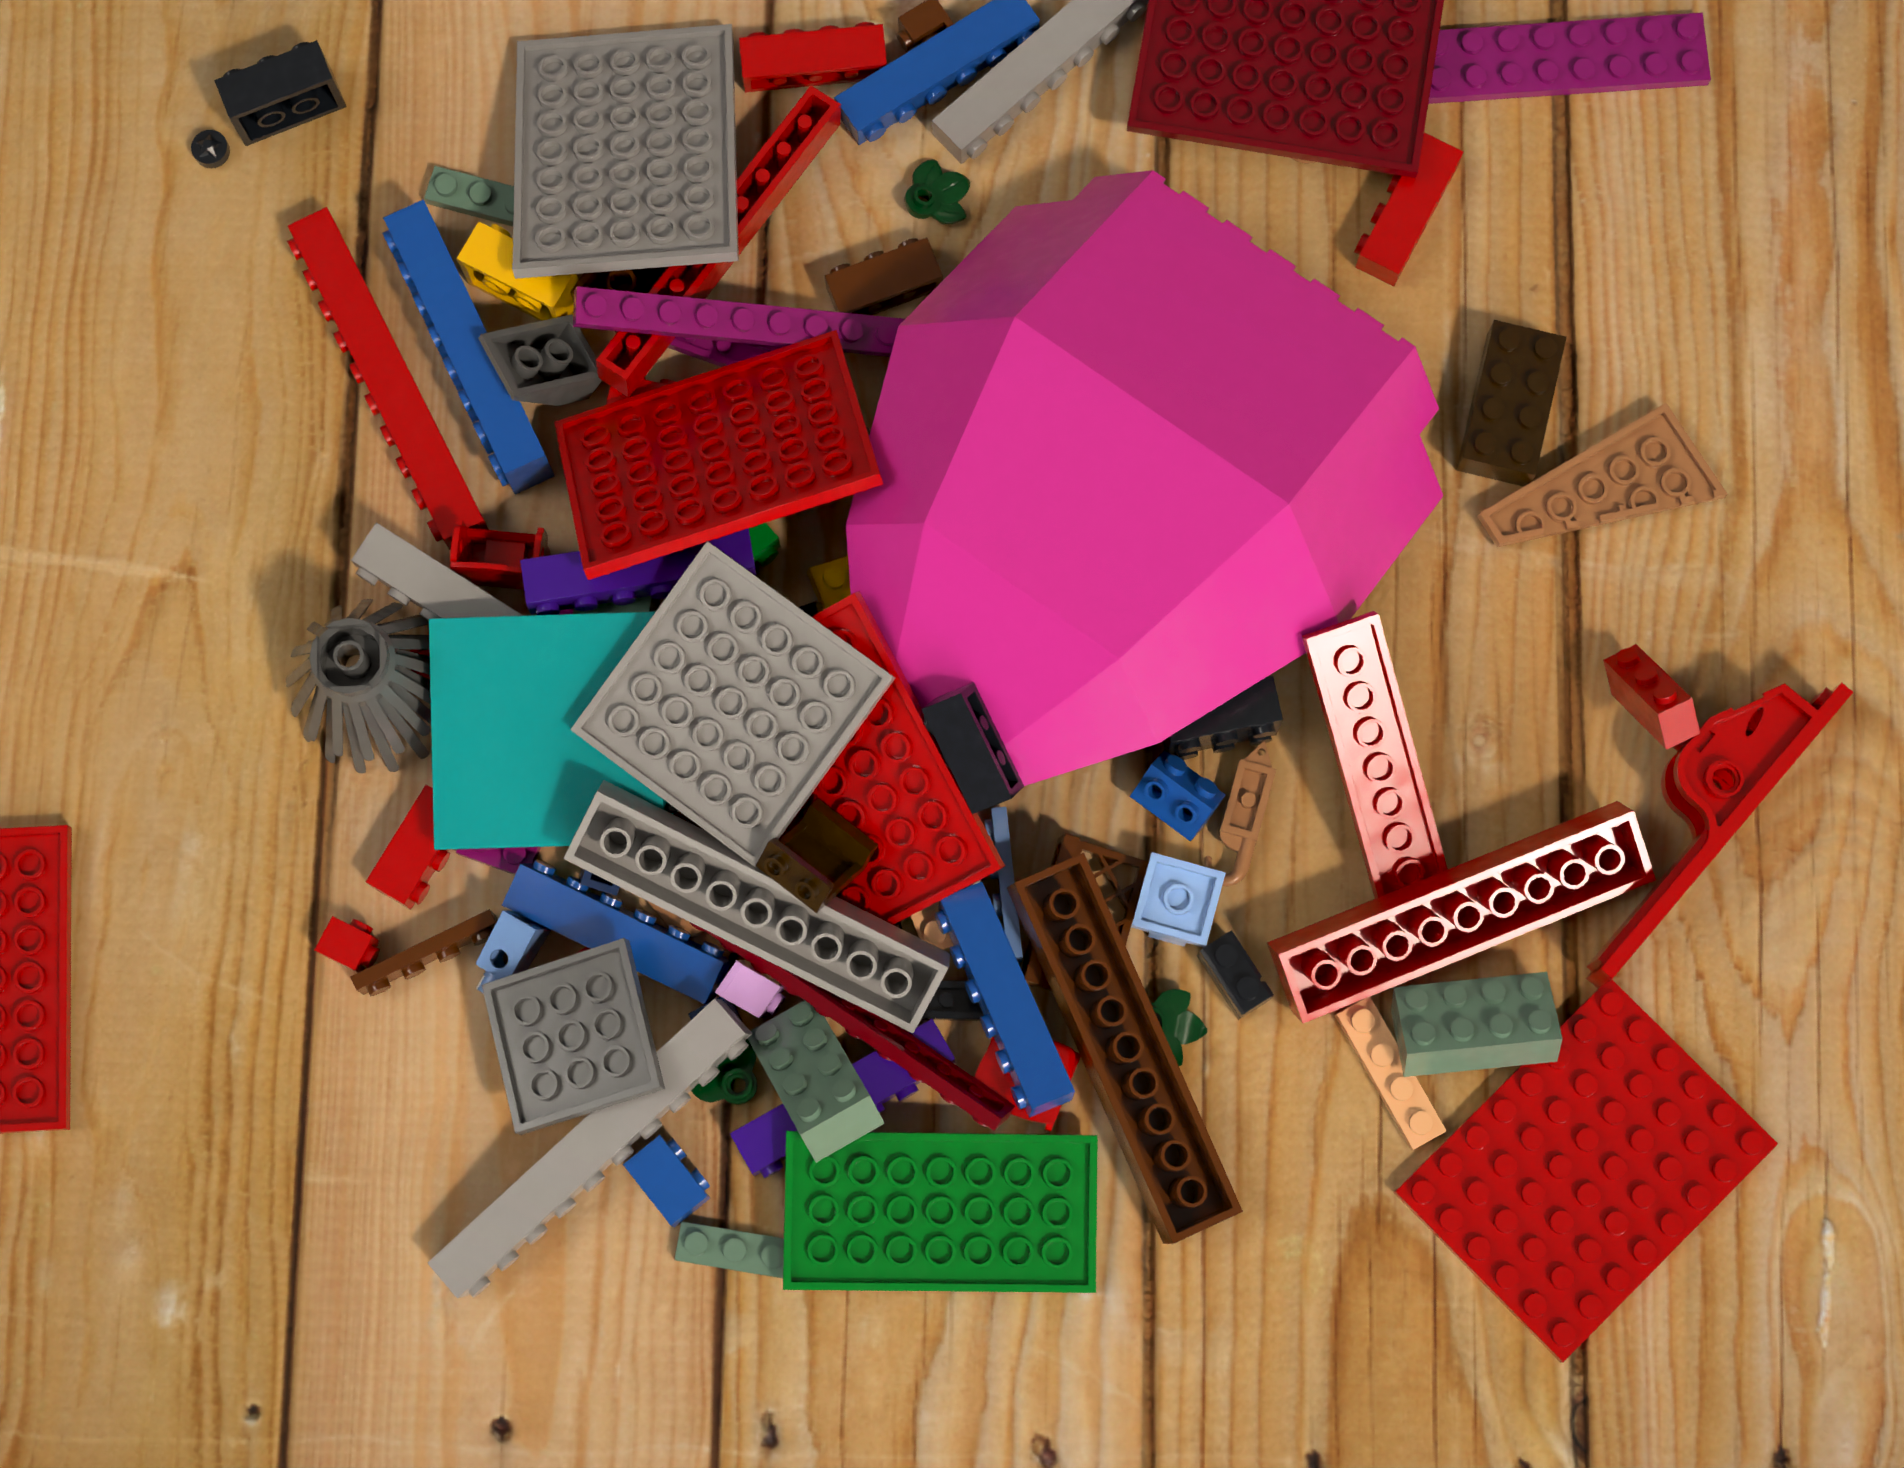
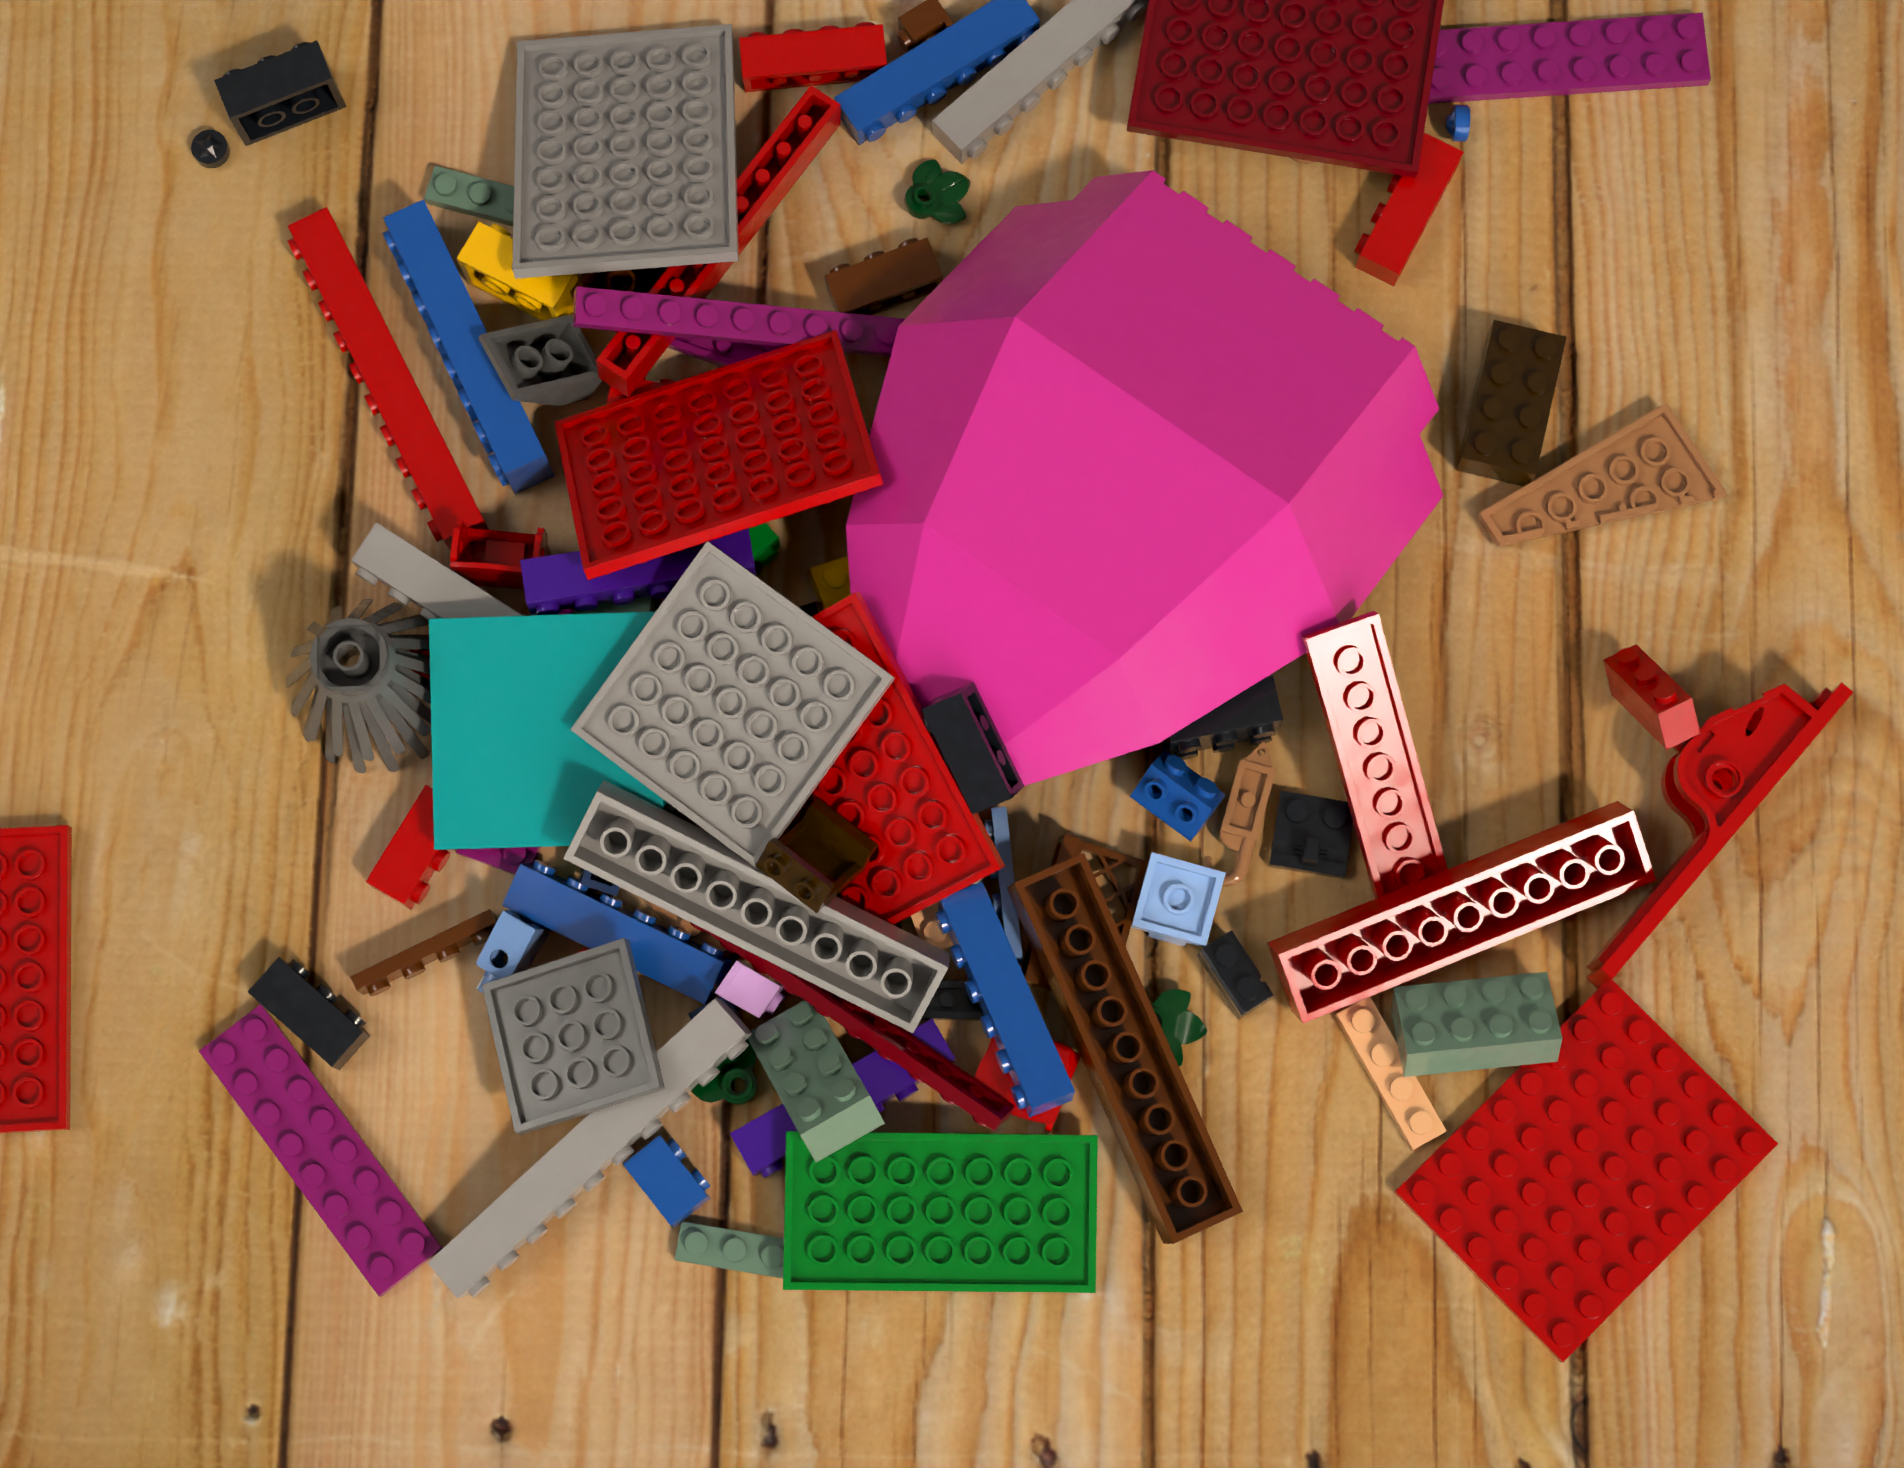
(310, 1012): none -> black brick
(321, 1150): none -> magenta plate
(349, 944): red brick -> none
(1311, 835): none -> black hinge
(1459, 123): none -> blue tile

